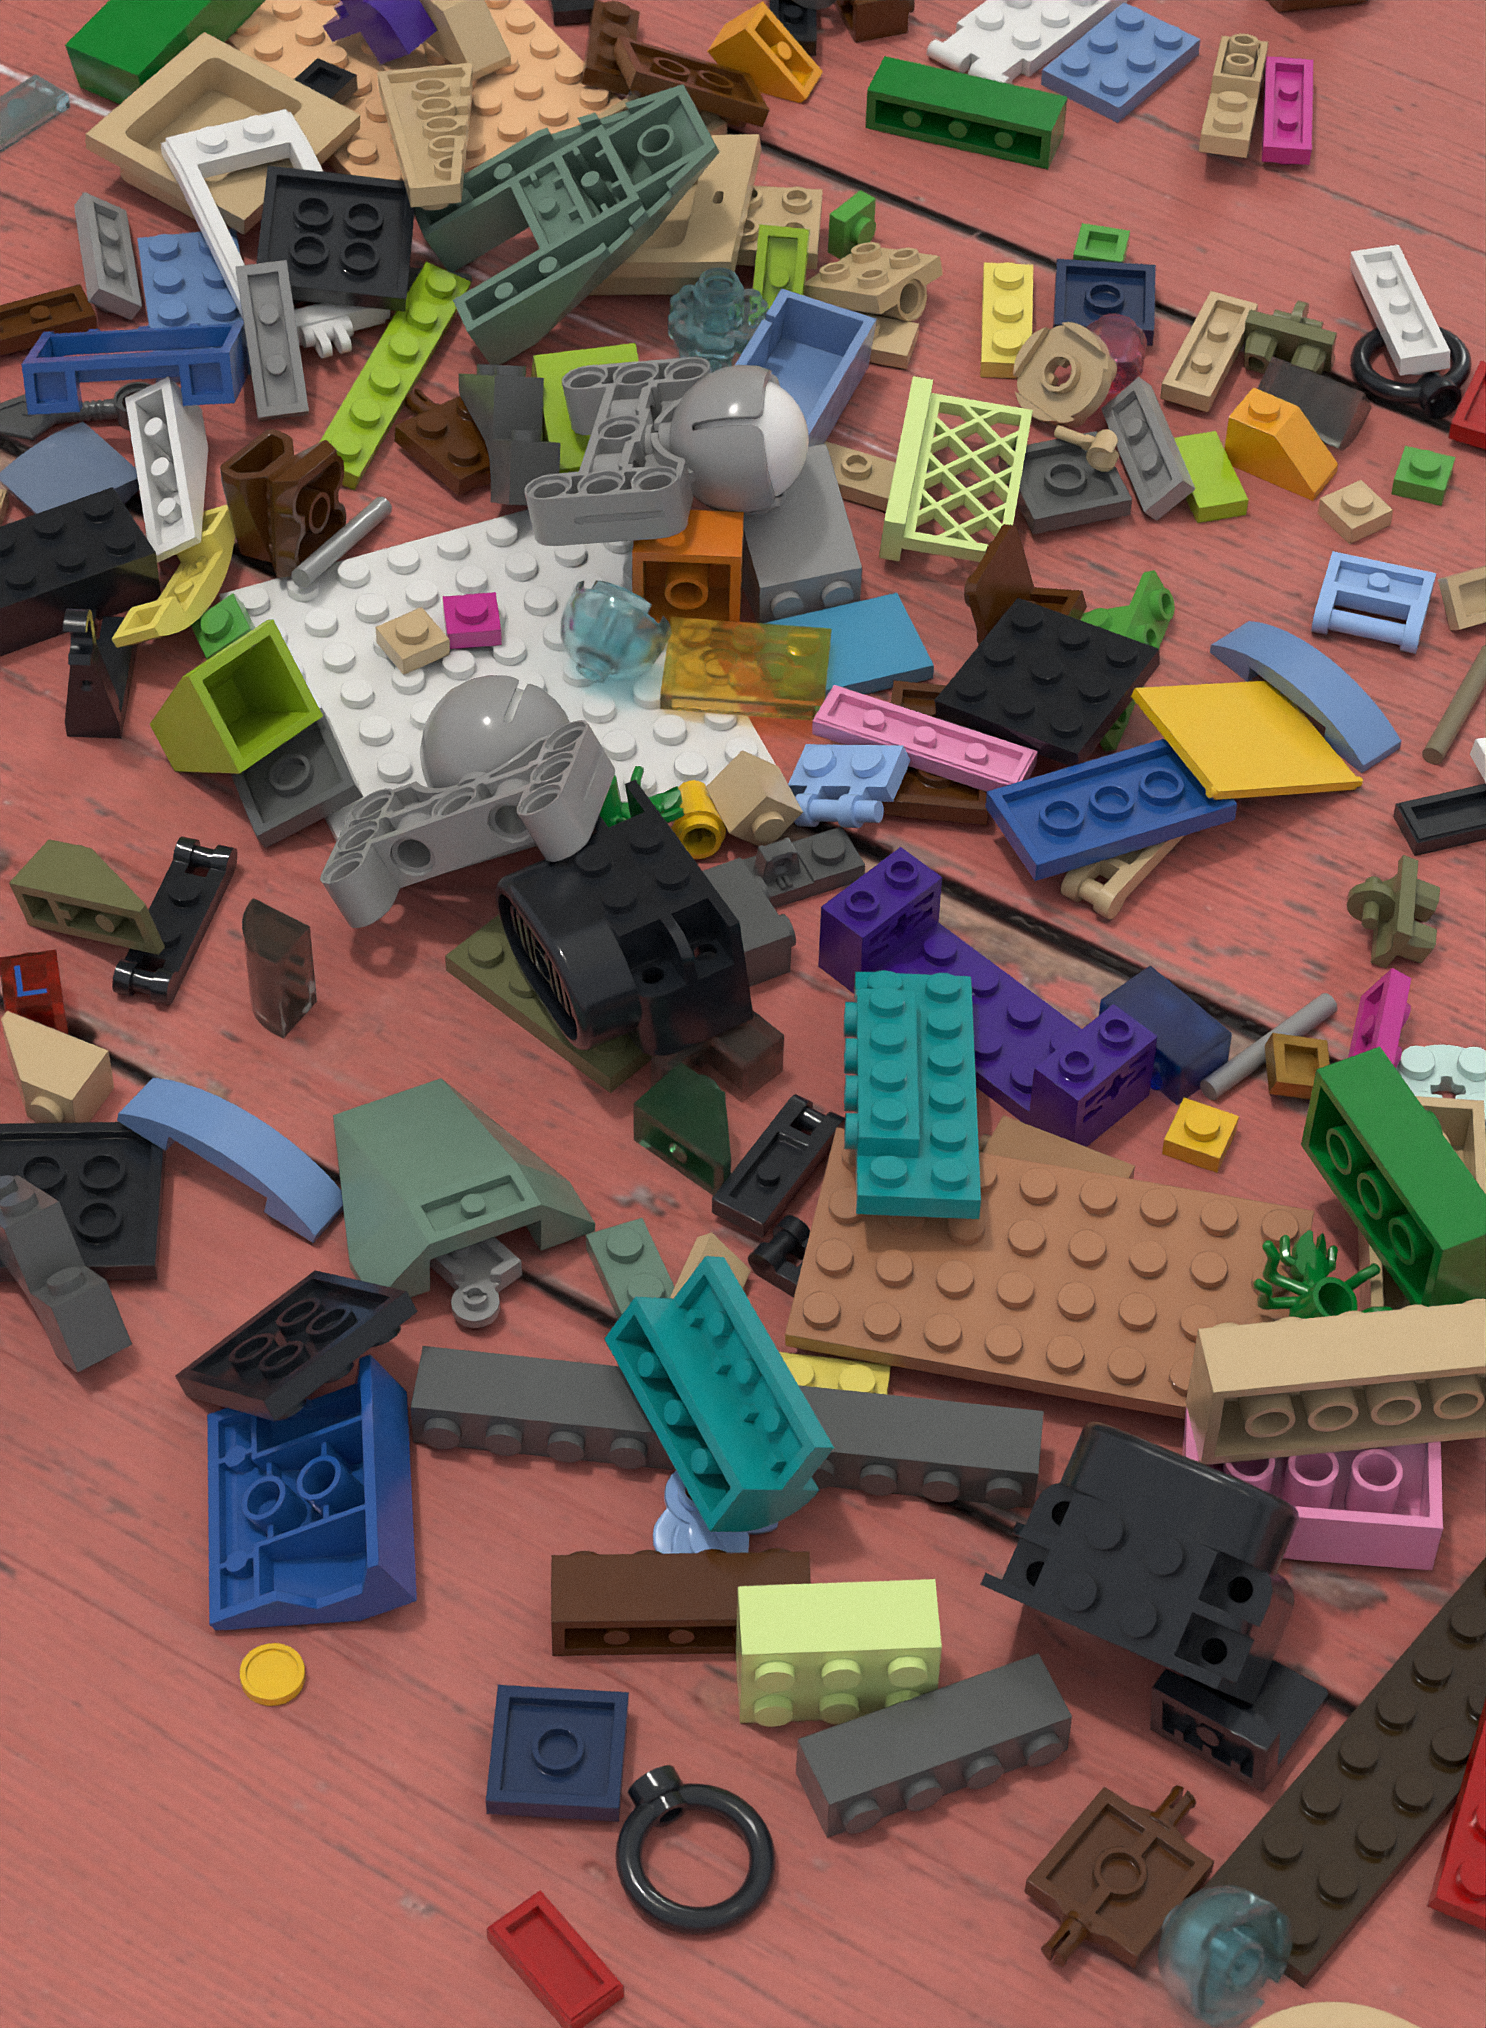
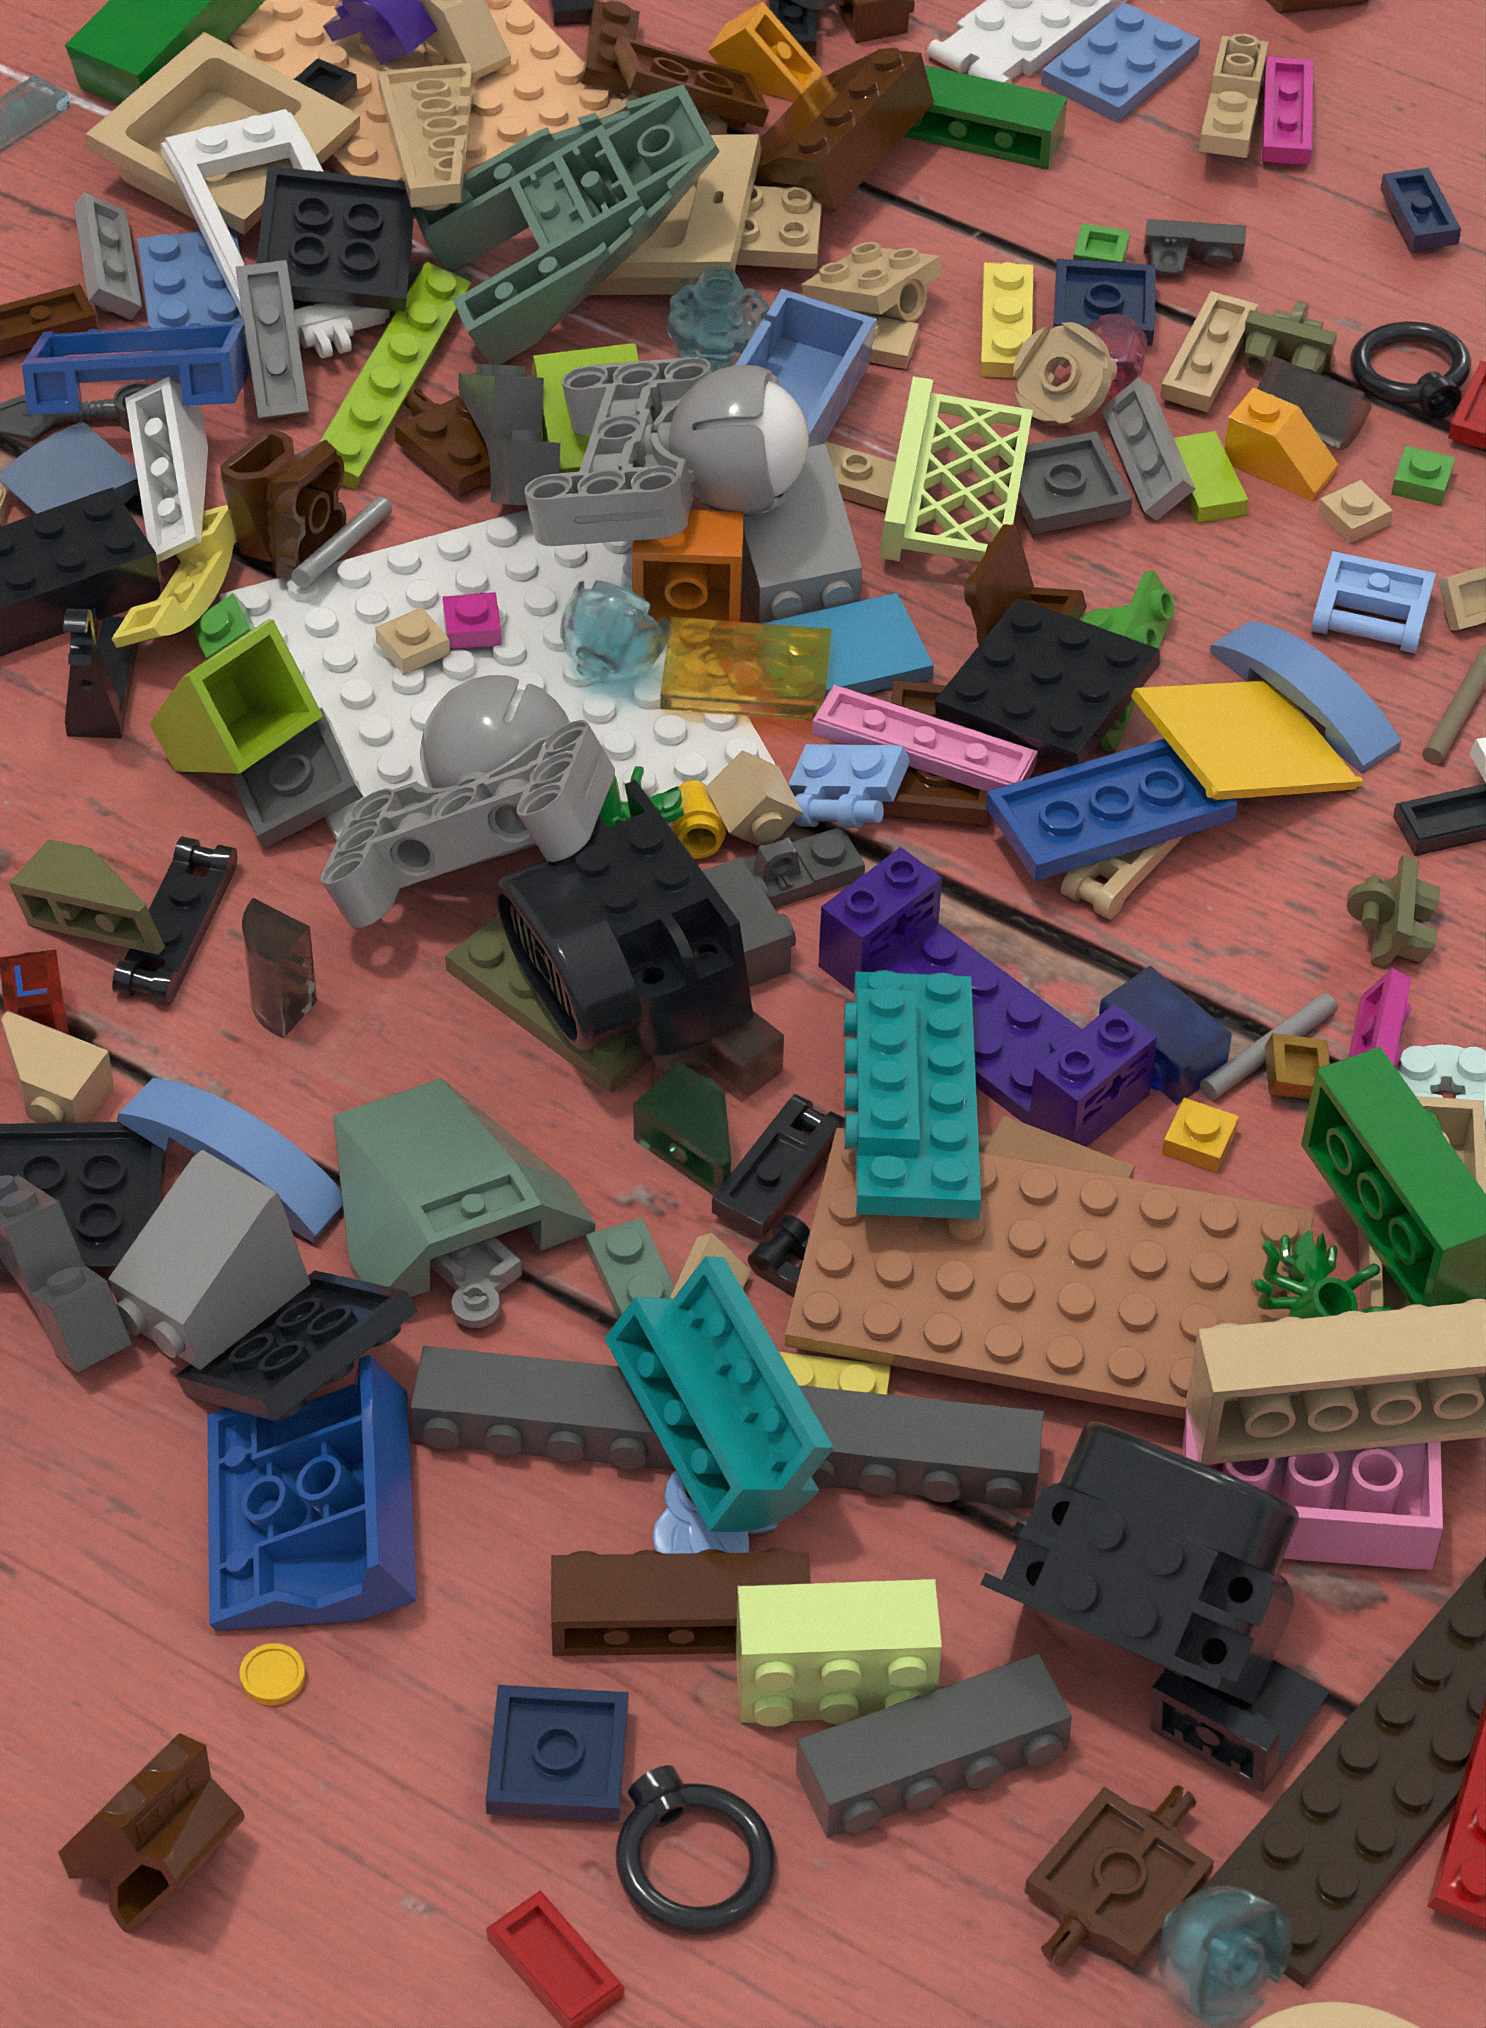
(154, 1832): none -> reddish brown piece
(208, 1263): none -> light grey slope
(780, 260): lime plate -> none
(845, 125): none -> reddish brown piece
(851, 224): bright green plate -> none
(1099, 448): tan hand -> none
(1174, 240): none -> dark grey hinge
(1400, 310): white plate -> none
(1420, 209): none -> dark blue plate

